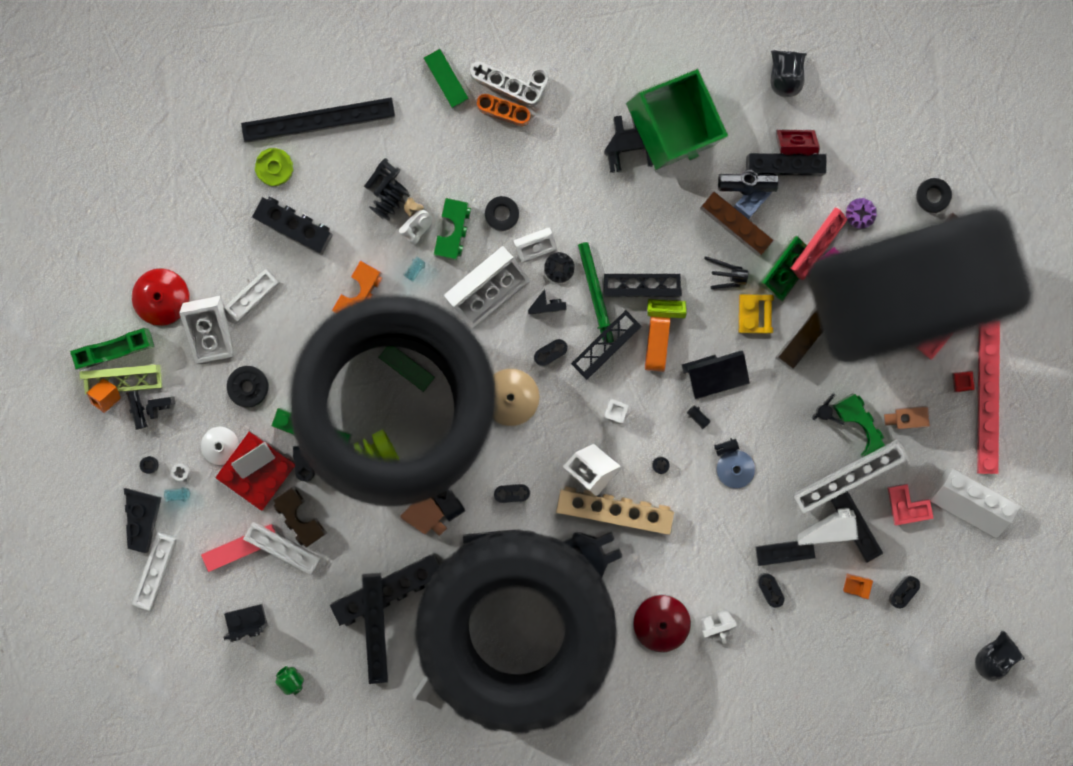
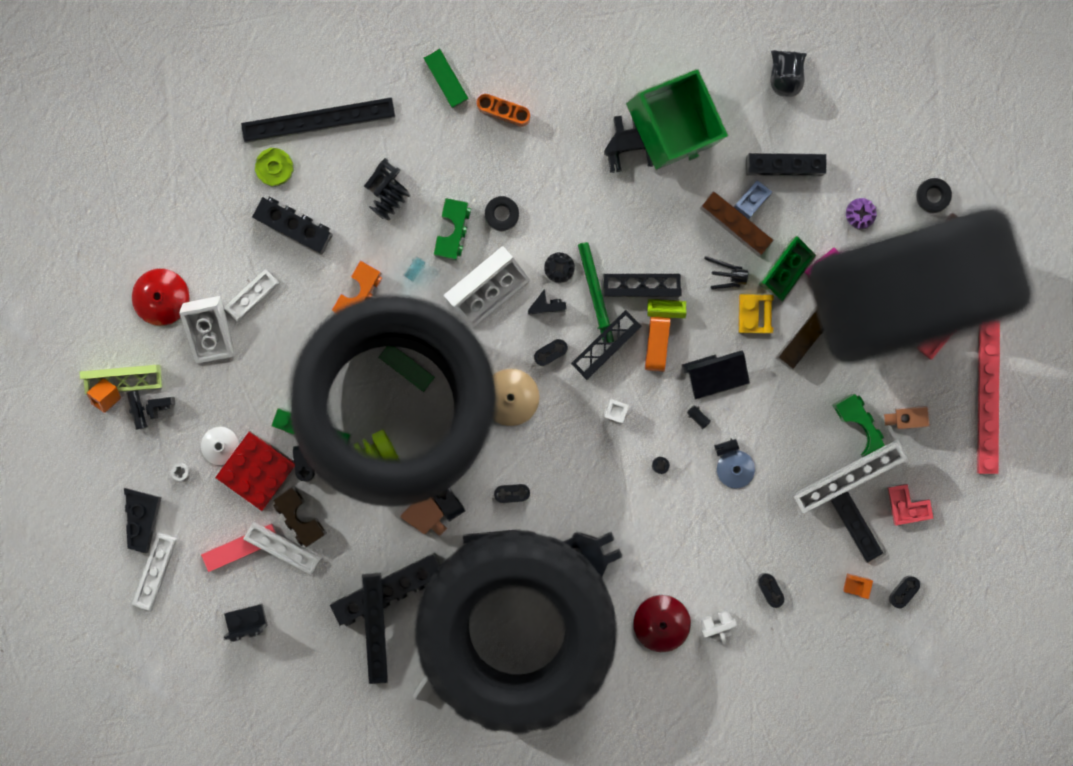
(112, 349): green arch -> none
(148, 459): black bush -> none
(177, 494): clear light blue pin -> none
(235, 389): black wheel -> none
(253, 460): white slope -> none
(289, 680): green head -> none
(411, 207): tan plate -> none
(421, 220): white plate -> none
(507, 80): white beam -> none
(535, 244): white slope -> none
(592, 468): white slope -> none
(661, 525): tan brick -> none
(757, 182): black piece -> none
(783, 552): black plate -> none
(797, 142): dark red plate -> none
(819, 243): coral tile -> none
(825, 412): black plant -> none
(833, 528): white slope -> none
(963, 381): red tile -> none
(974, 503): white slope -> none
(997, 658): black piece -> none

